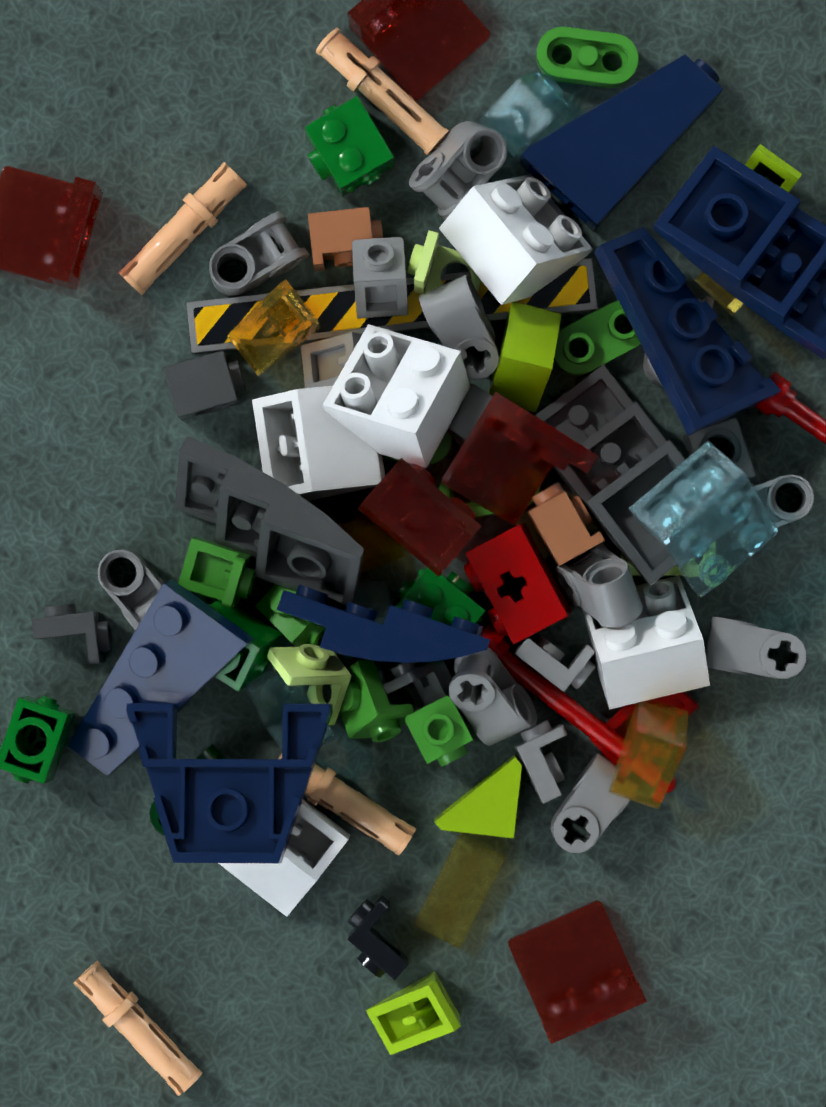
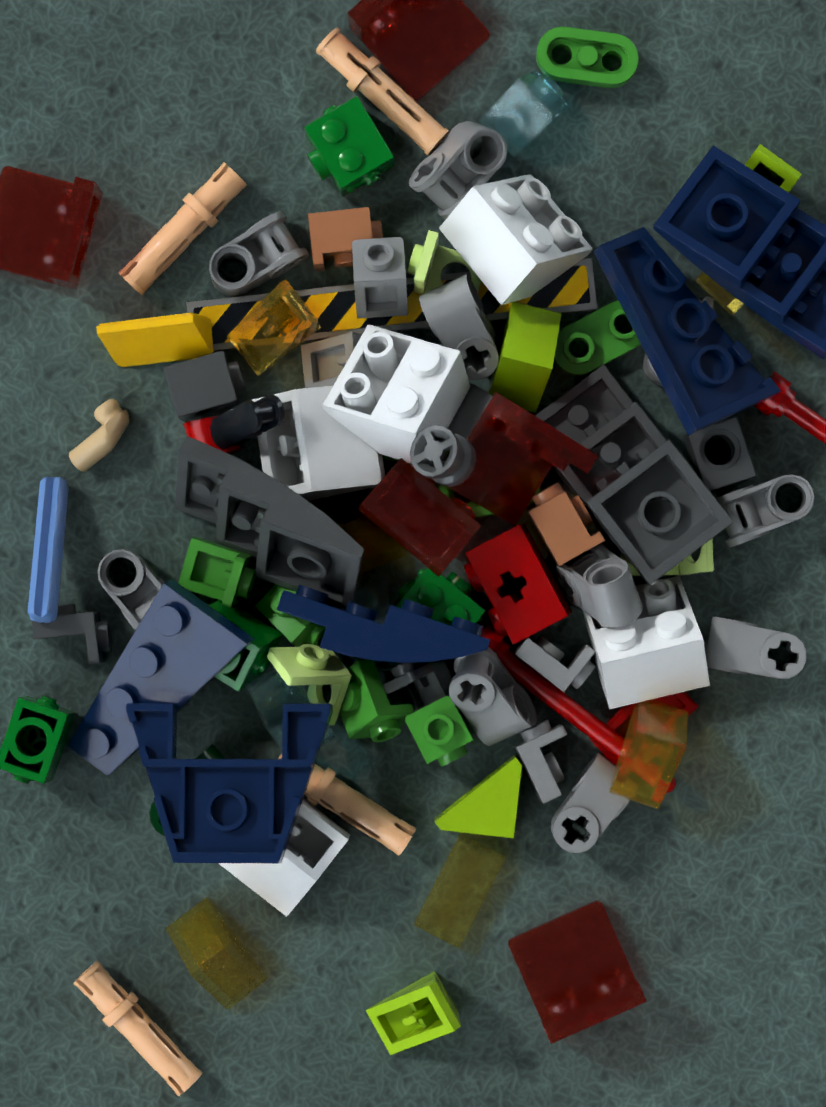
(48, 550): none -> medium blue axle
(104, 439): none -> tan arm
(157, 339): none -> yellow slope
(215, 954): none -> clear yellow slope
(238, 424): none -> black piece
(377, 952): black bracket -> none
(429, 451): none -> dark grey wheel
(616, 144): dark blue slope -> none
(706, 517): clear light blue bracket -> none

